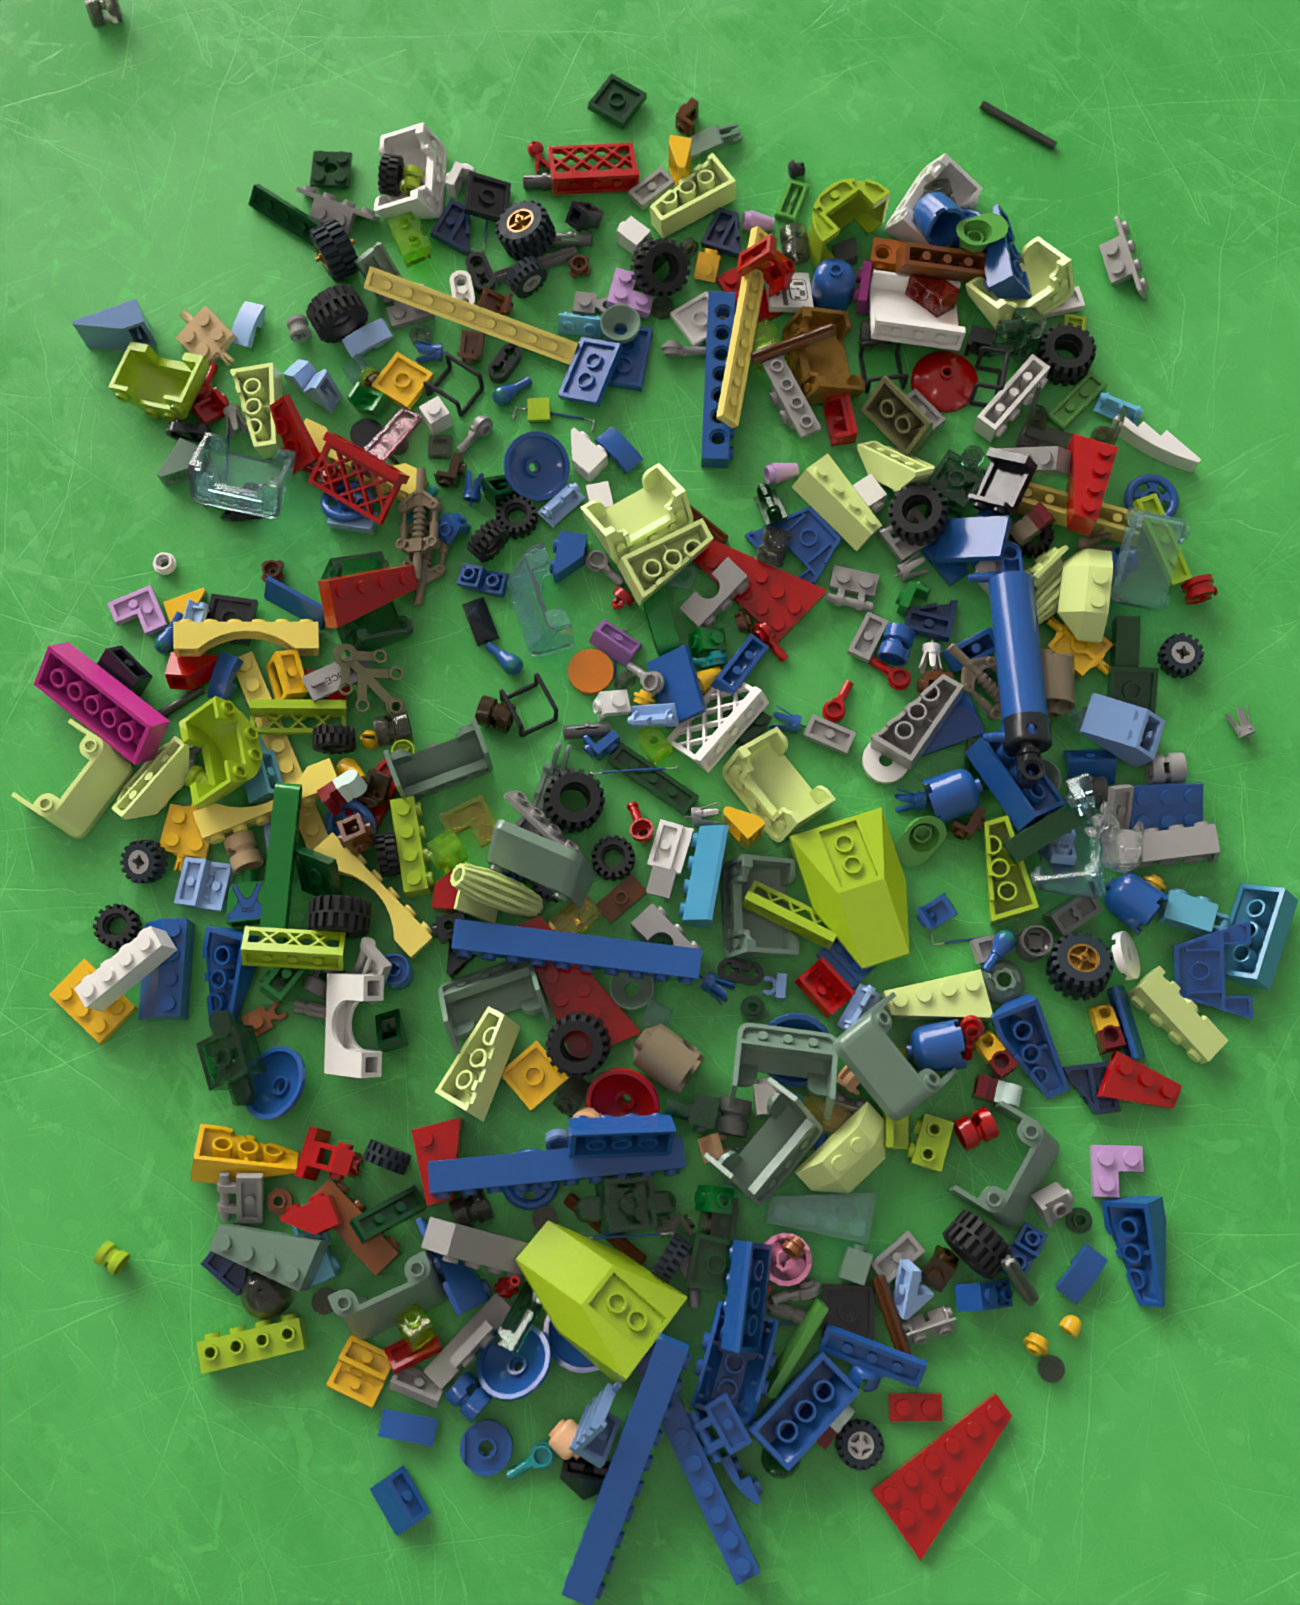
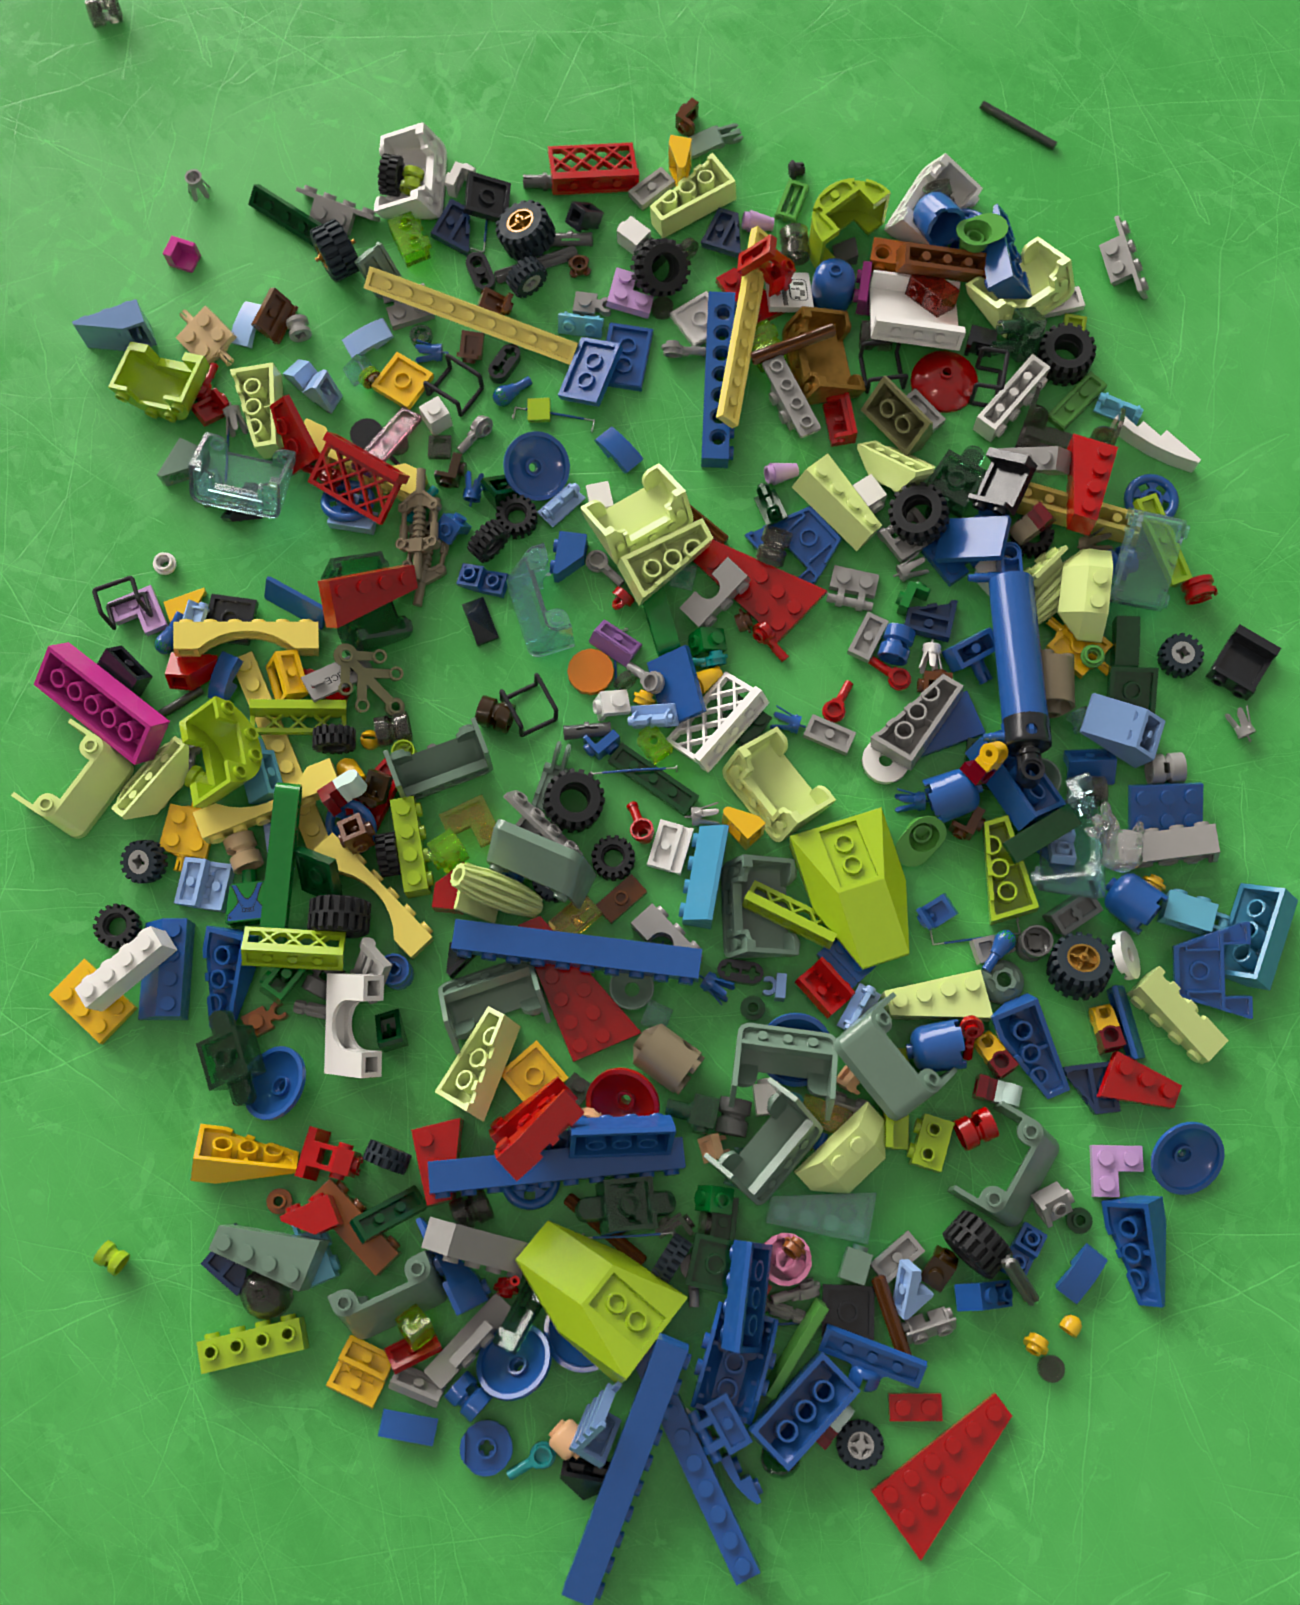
(110, 621): none -> black piece
(181, 254): none -> dark pink panel
(187, 431): black plate -> none
(194, 180): none -> light grey piece
(249, 1197): light grey plate -> none
(270, 565): reddish brown plate -> none
(273, 315): none -> reddish brown plate
(320, 1301): clear smoke tile -> none
(325, 161): dark green piece -> none
(336, 313): black tyre -> none
(367, 400): green bracket -> none
(400, 1500): blue panel -> none
(439, 931): black brick -> none
(464, 292): white plate -> none
(510, 663): blue piece -> none
(533, 1127): none -> red wedge
(535, 150): red arm -> none
(544, 1214): clear smoke tile -> none
(563, 1059): black tyre -> none
(586, 456): white slope -> none
(617, 101): dark green plate -> none
(620, 316): sand green piece -> none
(661, 882): light grey panel -> none
(707, 265): yellow bracket -> none
(740, 665): blue slope -> none
(972, 671): dark tan bar -> none
(986, 764): none -> leg
(1097, 651): none -> bright green plate
(1120, 801): light grey plate -> none
(1194, 1165): none -> blue dish
(1242, 662): none -> black panel

